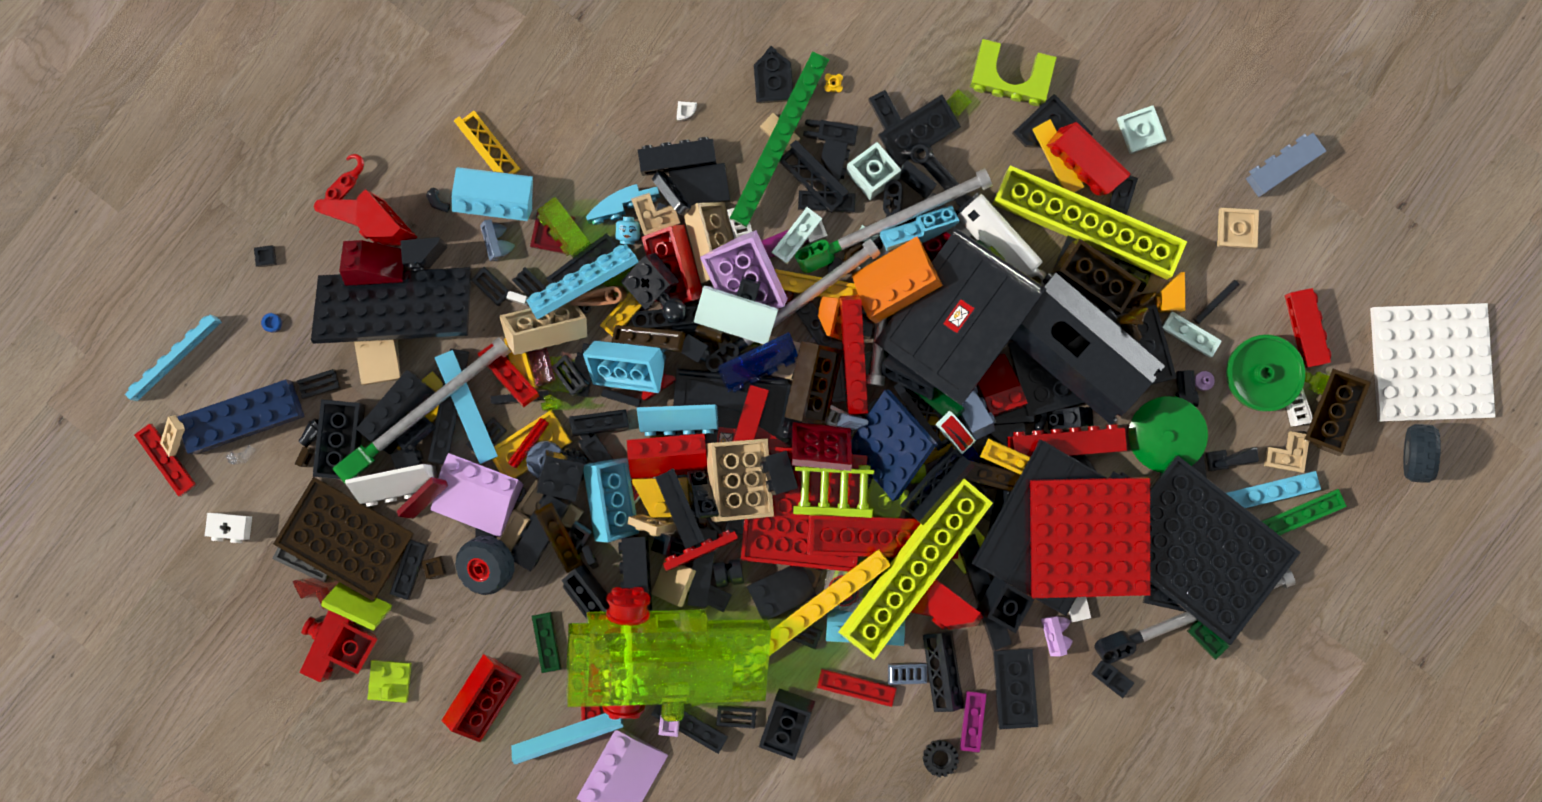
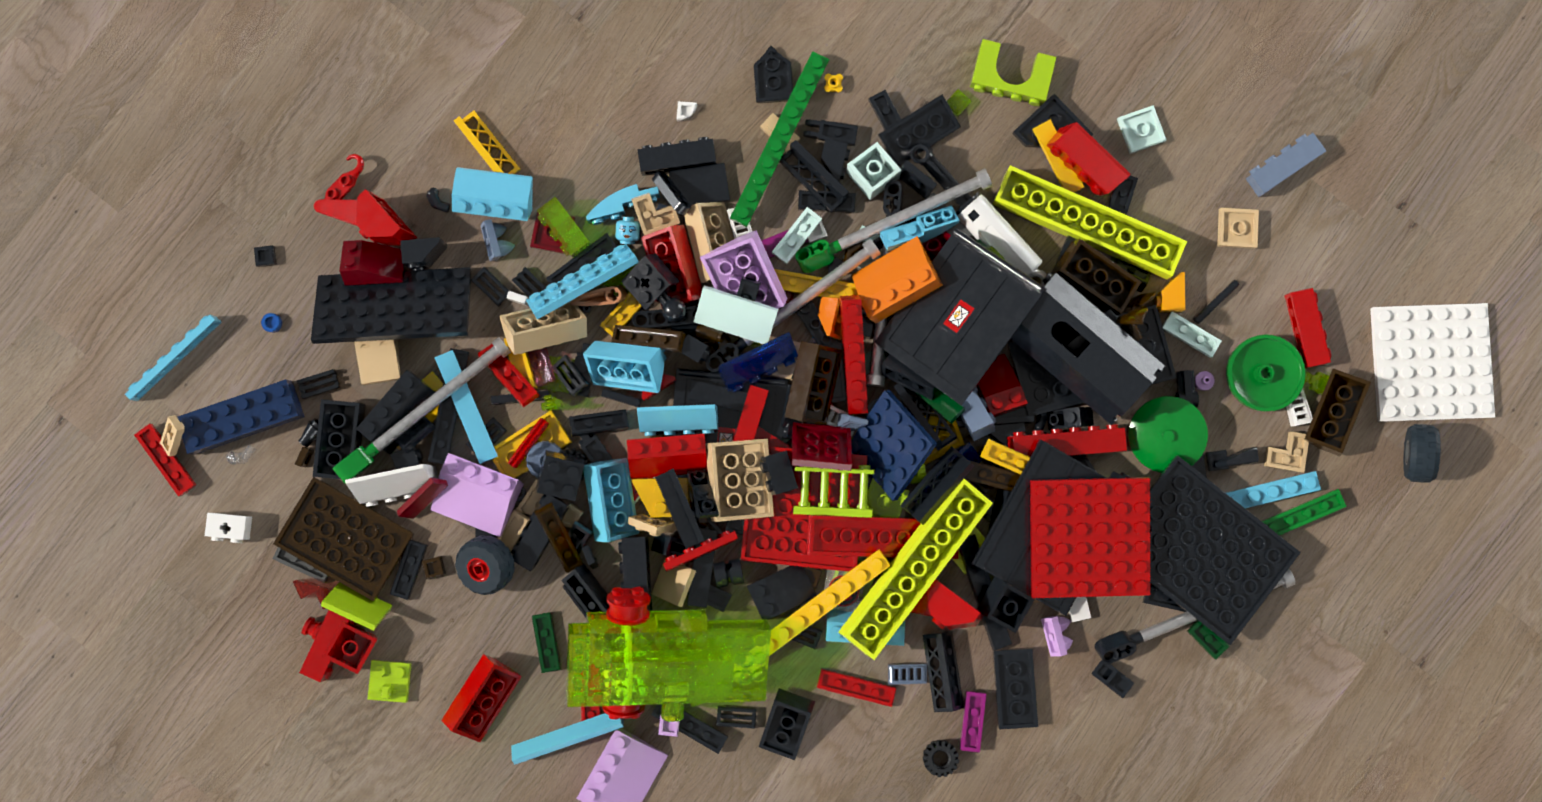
(955, 432): slope -> none

